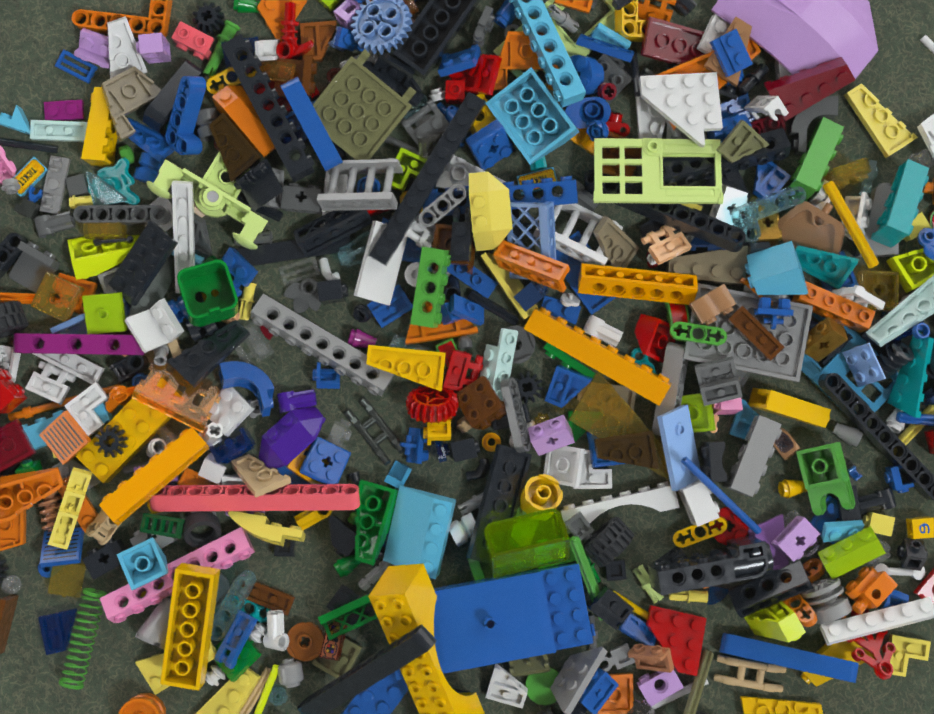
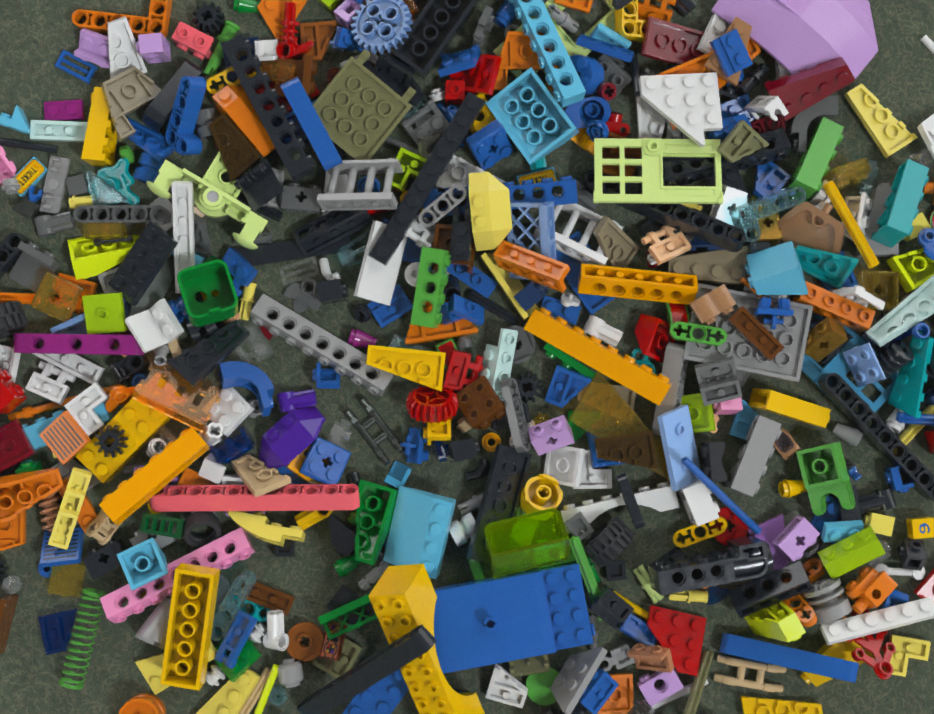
(630, 501): none -> black beam

